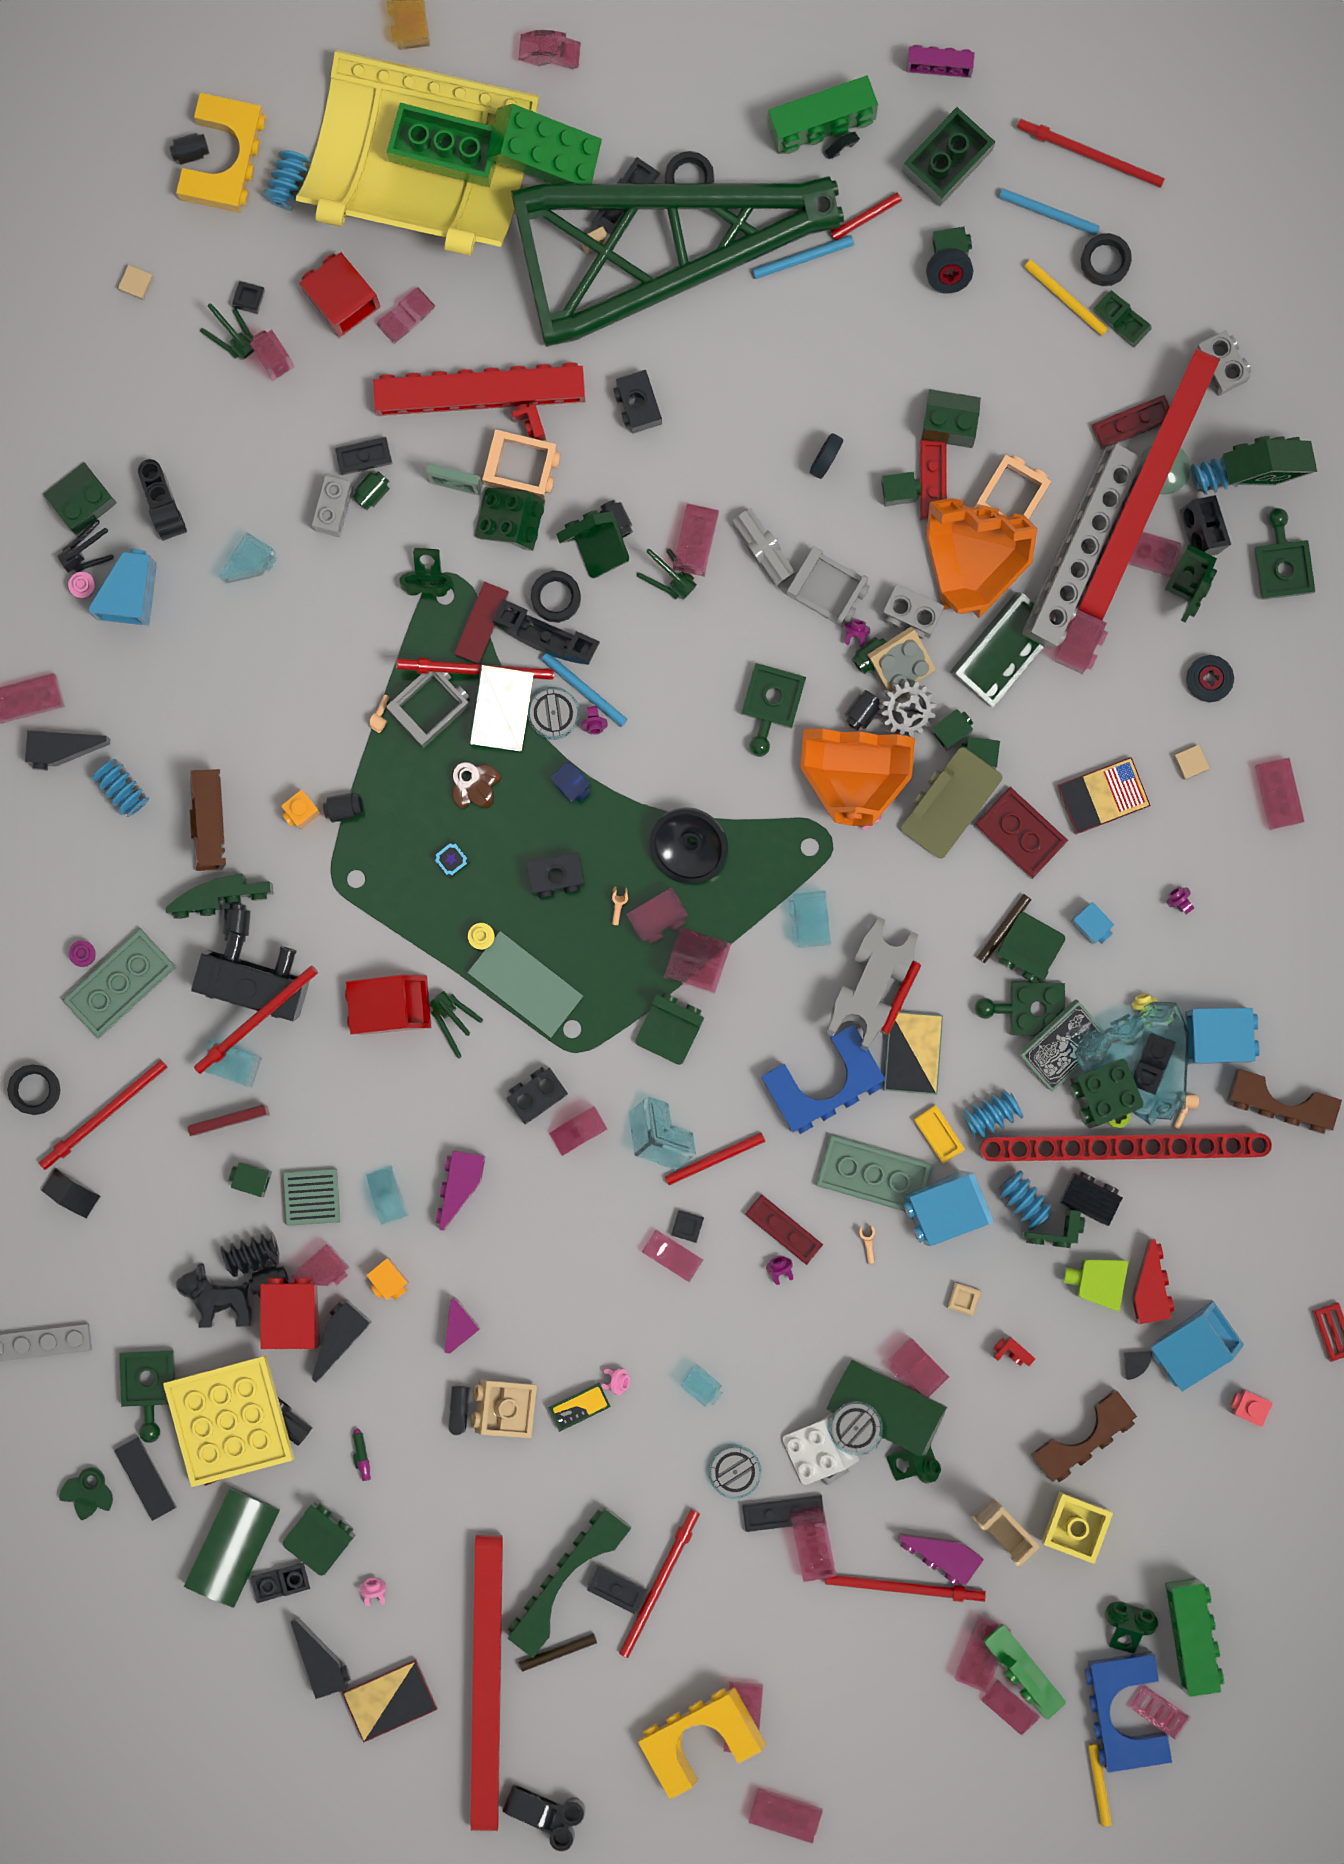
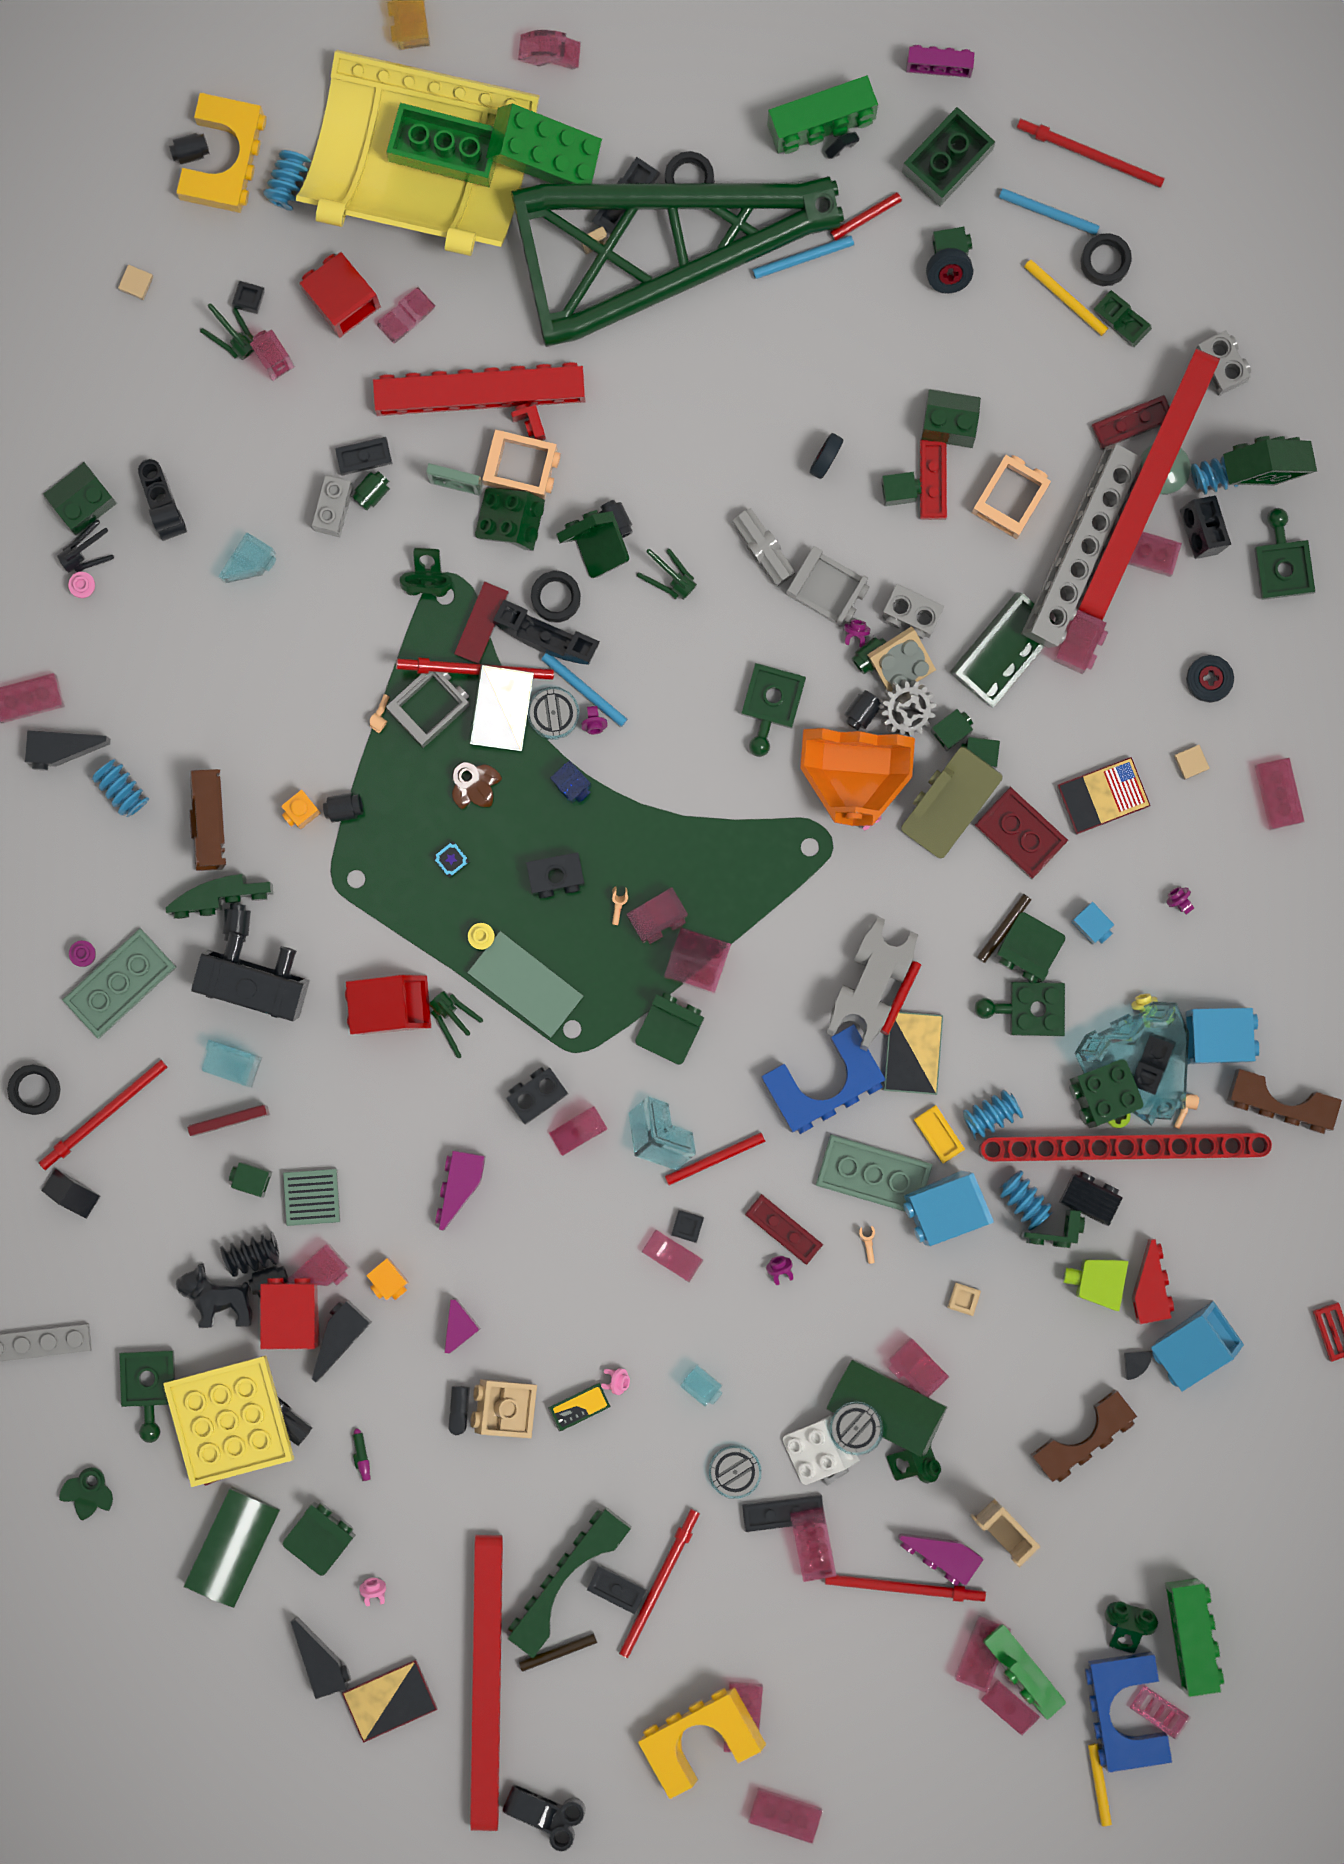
(127, 590): dark azure slope -> none
(145, 1478): black tile -> none
(218, 1052): red bar -> none
(280, 1582): black slope -> none
(386, 1195): clear light blue slope -> none
(637, 386): black brick -> none
(678, 855): black dish -> none
(695, 540): clear pink piece -> none
(811, 919): clear light blue brick -> none
(976, 553): orange panel -> none
(1017, 1353): red bracket -> none
(1053, 1049): tile -> none
(1076, 1527): light yellow brick -> none
(1192, 579): dark green bracket -> none
(1250, 1407): coral bracket -> none

